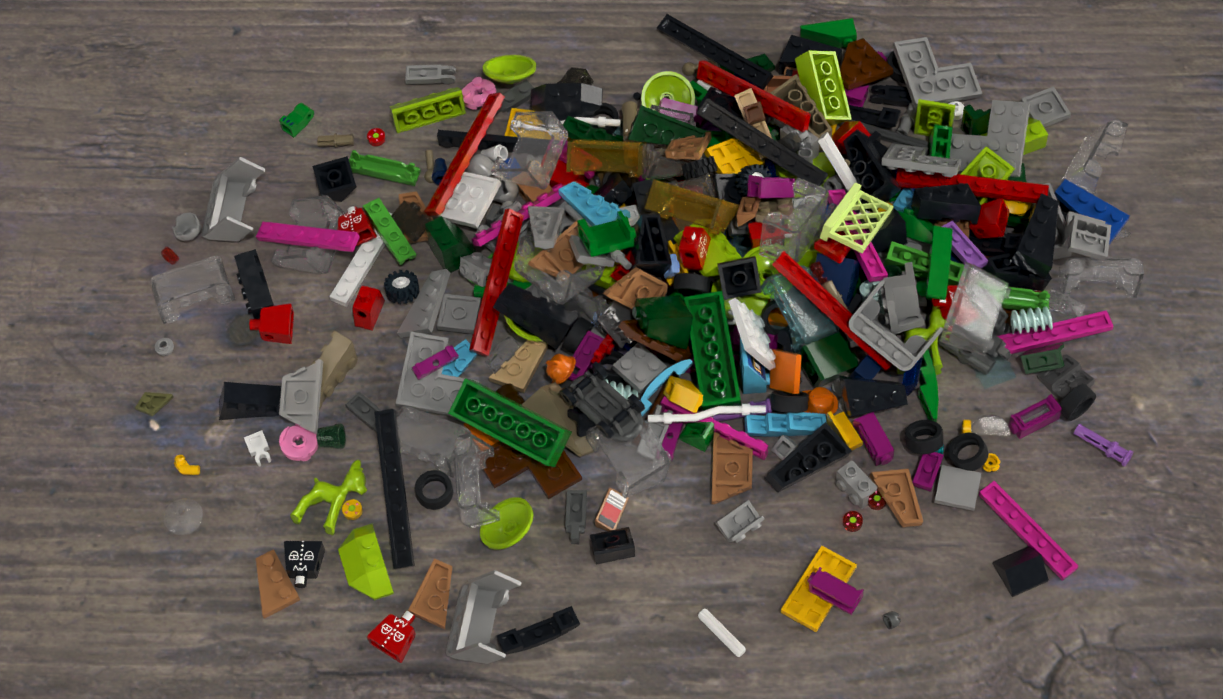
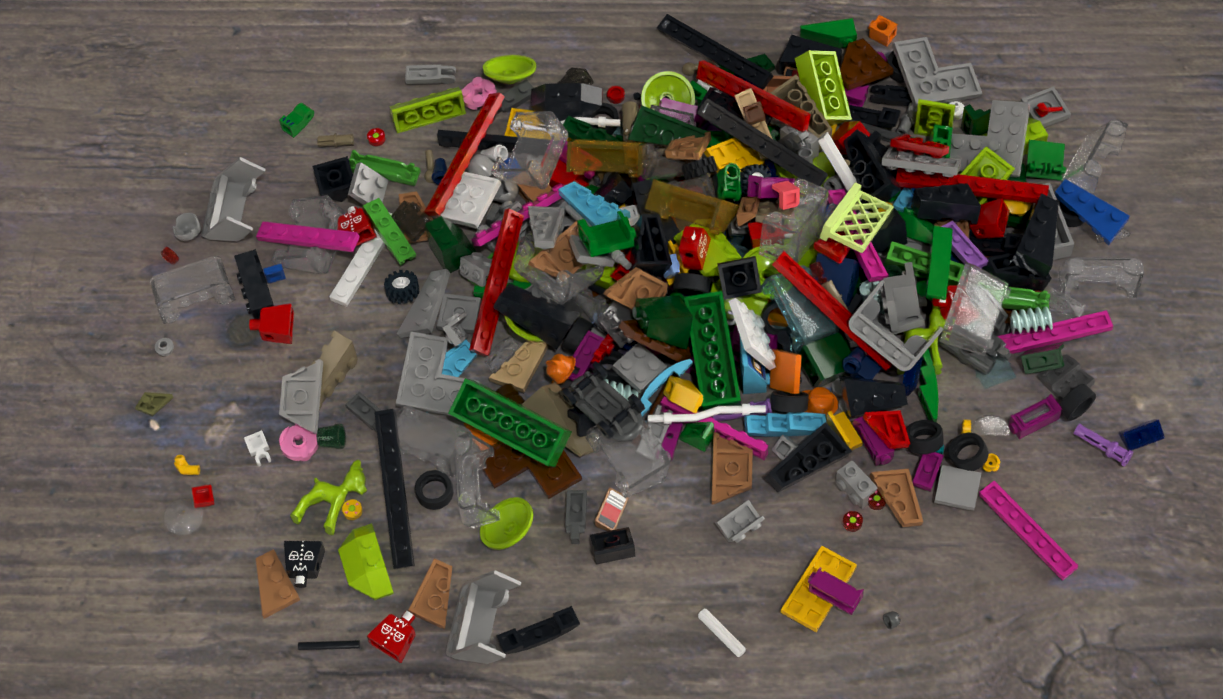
(202, 496): none -> red plate
(248, 400): black wedge -> none
(274, 273): none -> blue tile
(324, 645): none -> black bar
(367, 184): none -> light grey plate
(368, 302): red torso -> none
(443, 358): magenta piece -> none
(454, 332): none -> light grey bracket
(615, 94): none -> red tile
(729, 186): none -> green piece
(788, 194): none -> coral panel
(853, 362): none -> dark blue cone
(882, 30): none -> orange brick
(889, 427): none -> red wing
(905, 143): none -> red wing
(1021, 570): black slope -> none
(1043, 110): none -> red hand
(1045, 160): none -> green hinge
(1086, 236): light grey bracket -> none
(1142, 434): none -> clear blue slope

